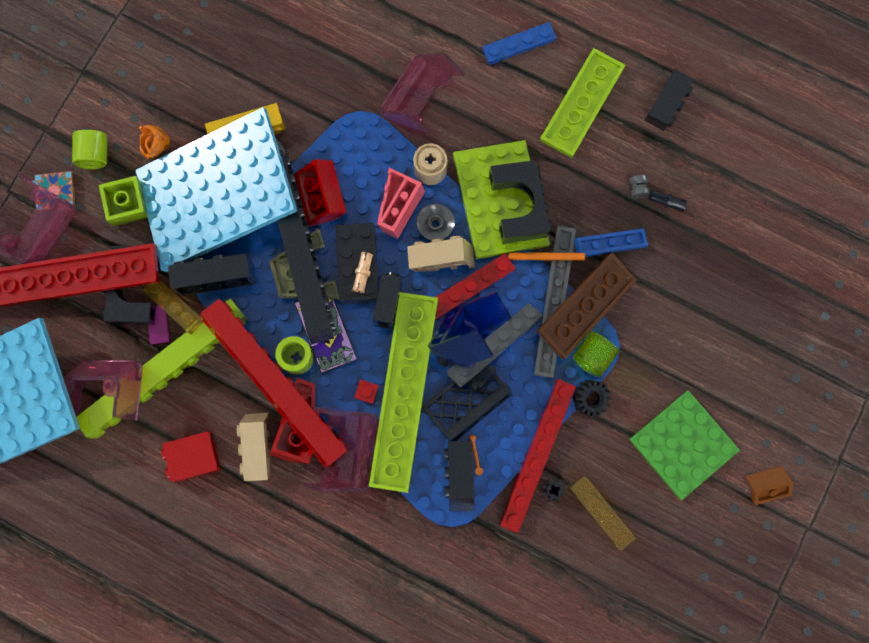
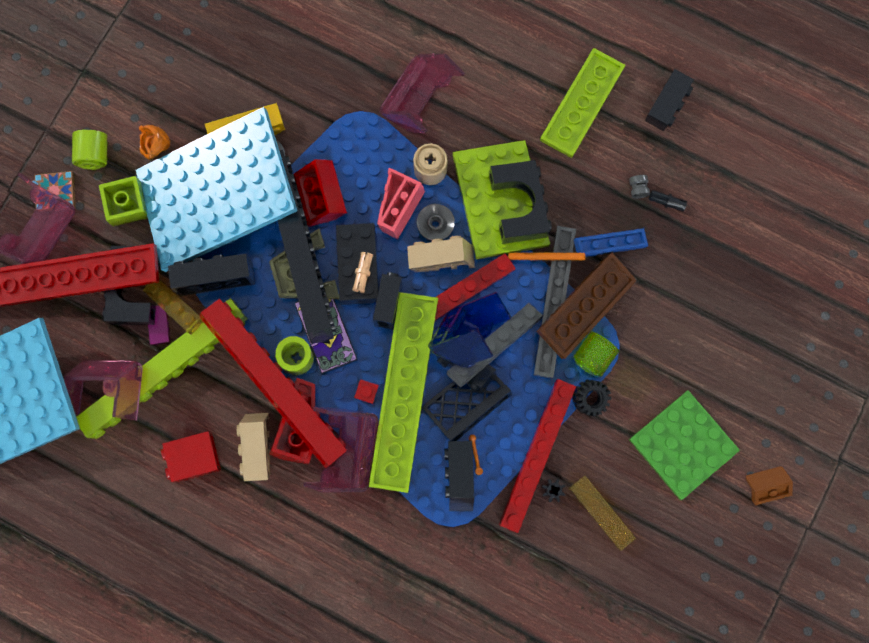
(519, 43): blue plate -> none

